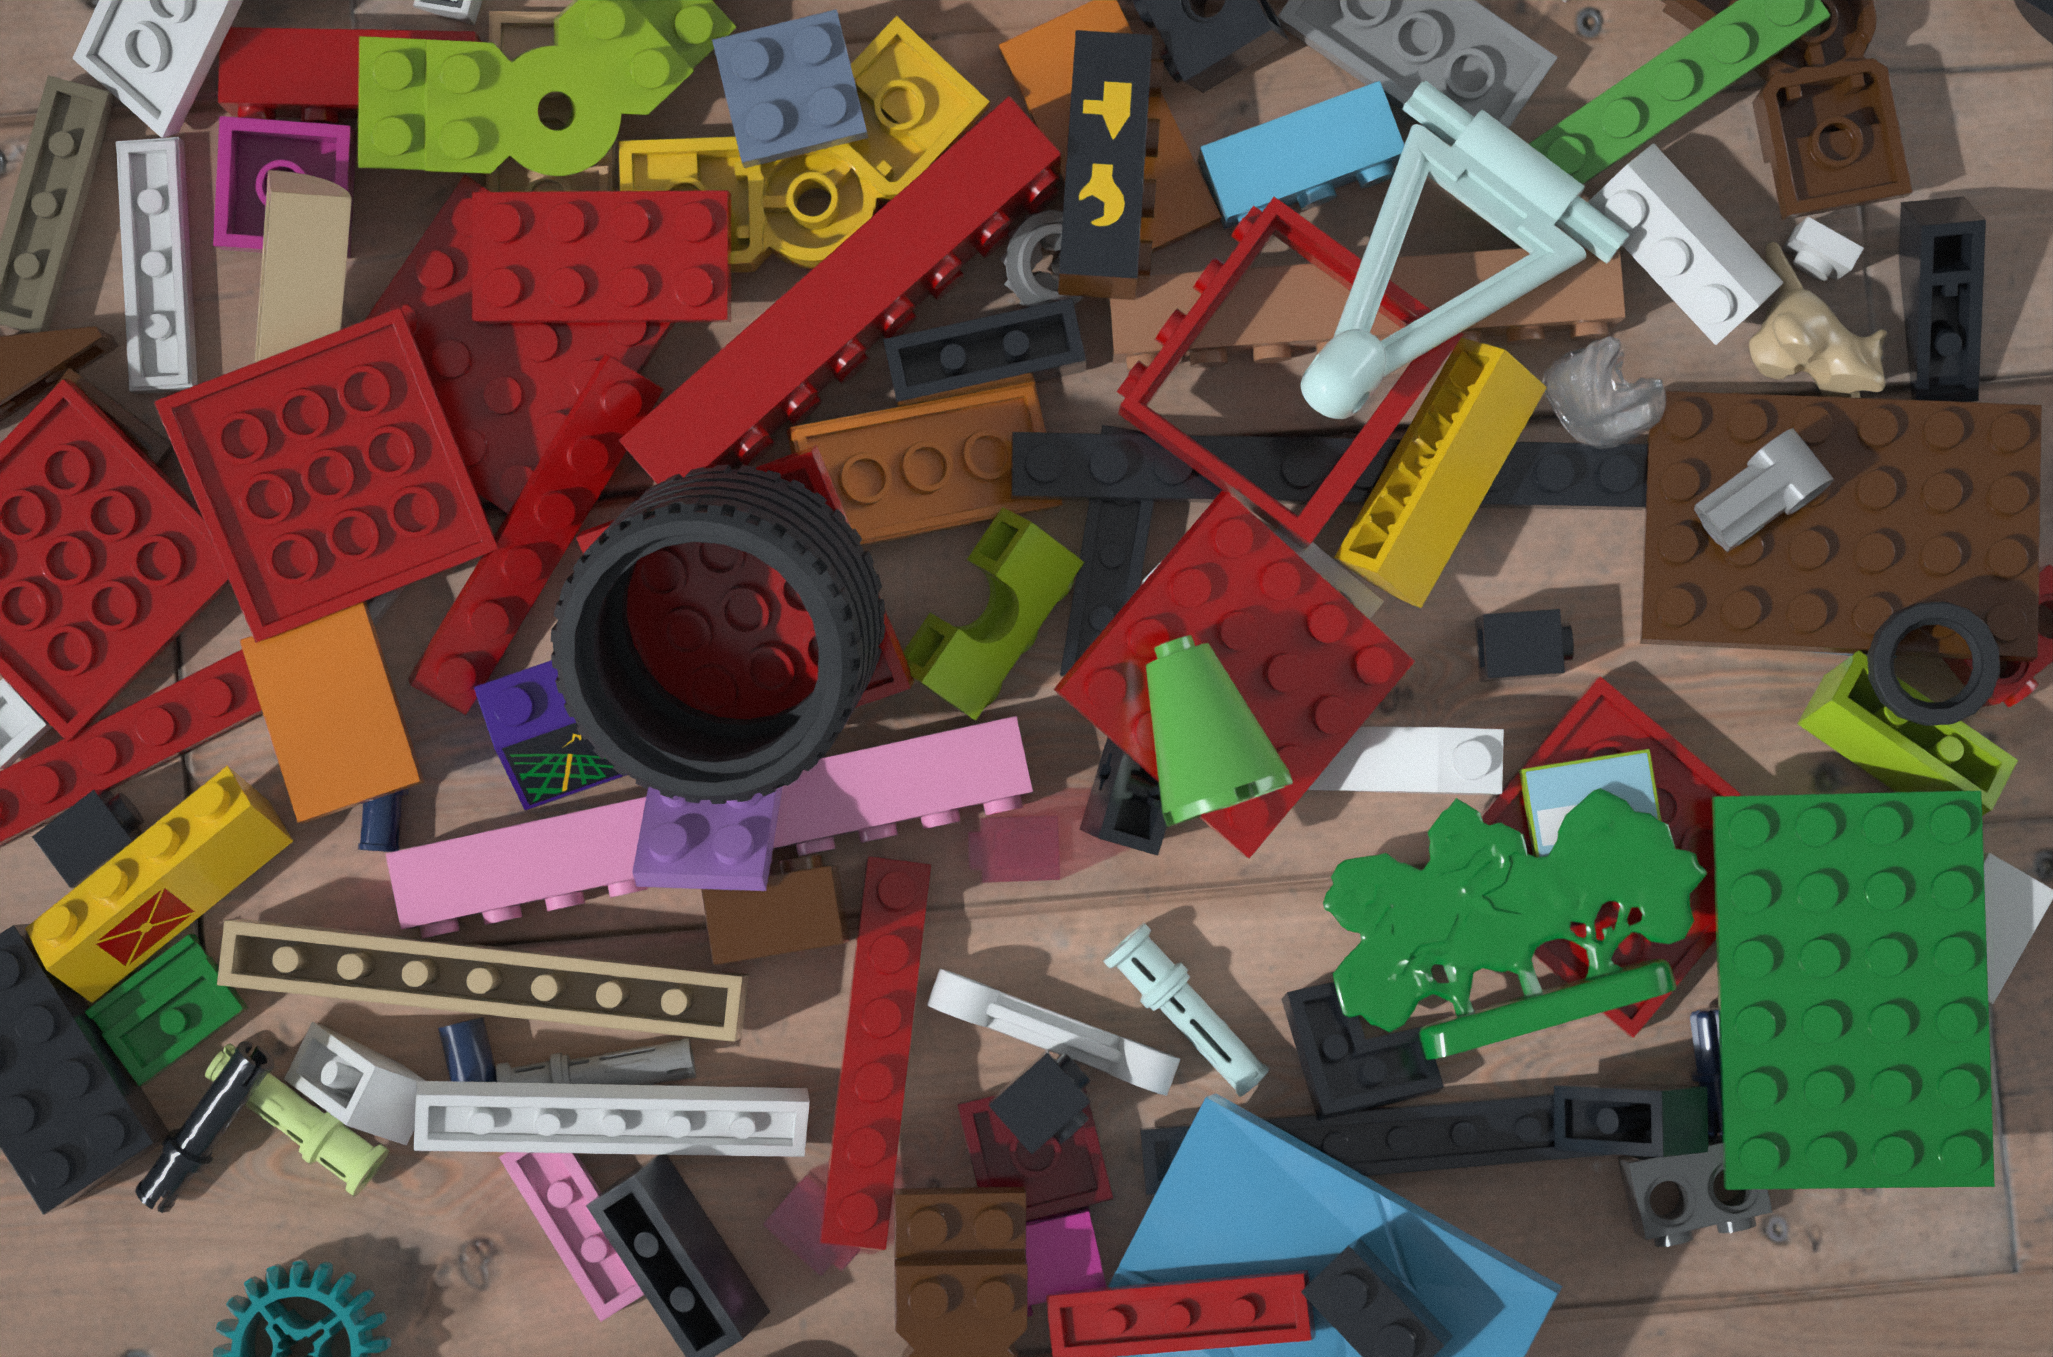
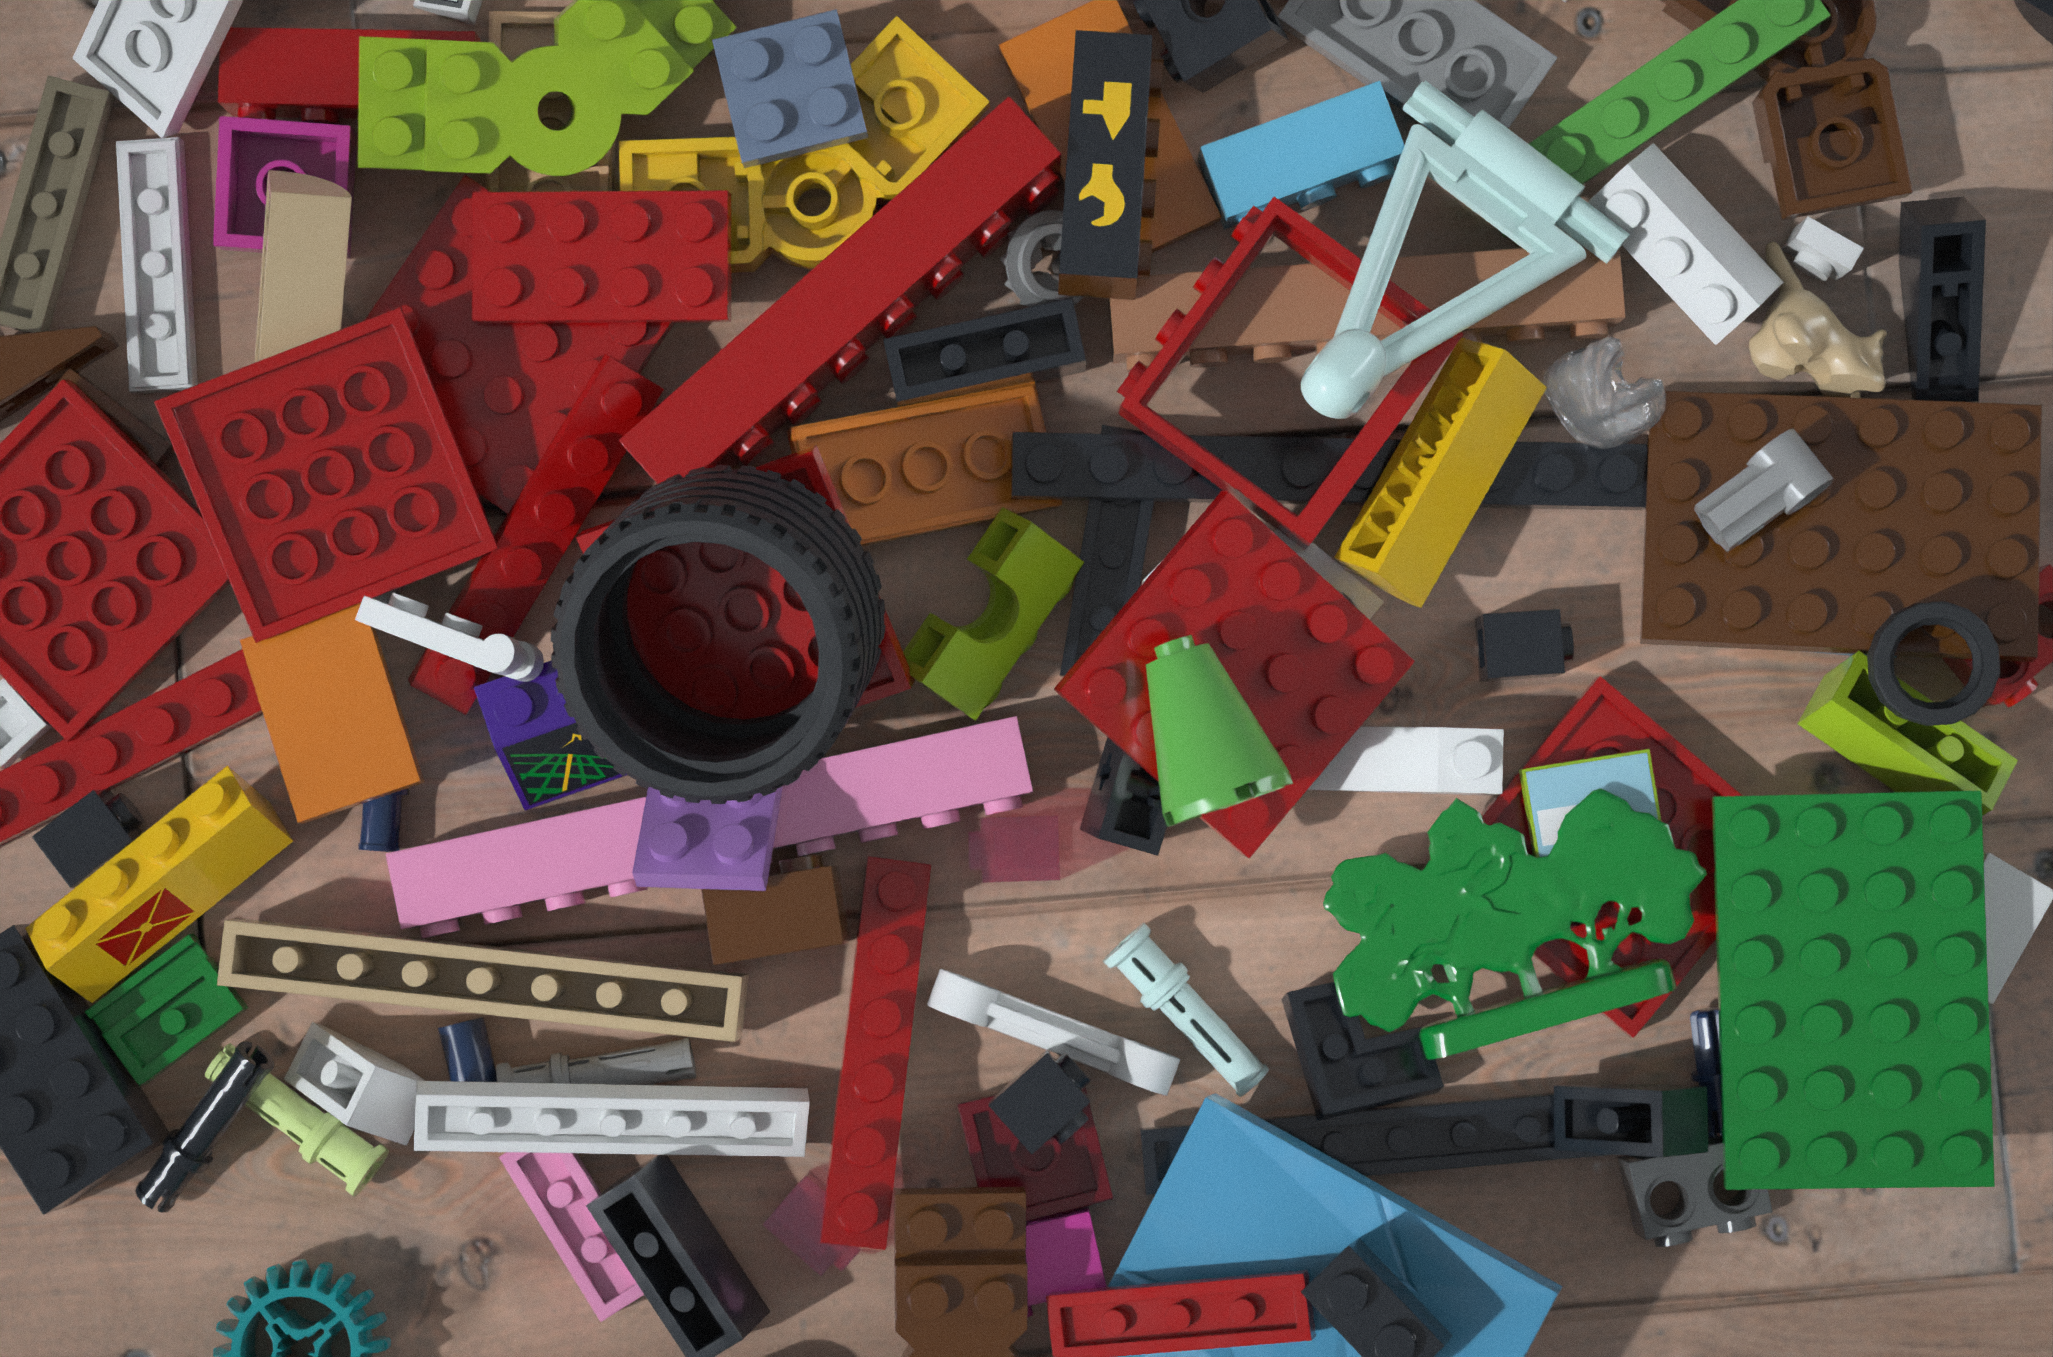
(453, 637): none -> white plate

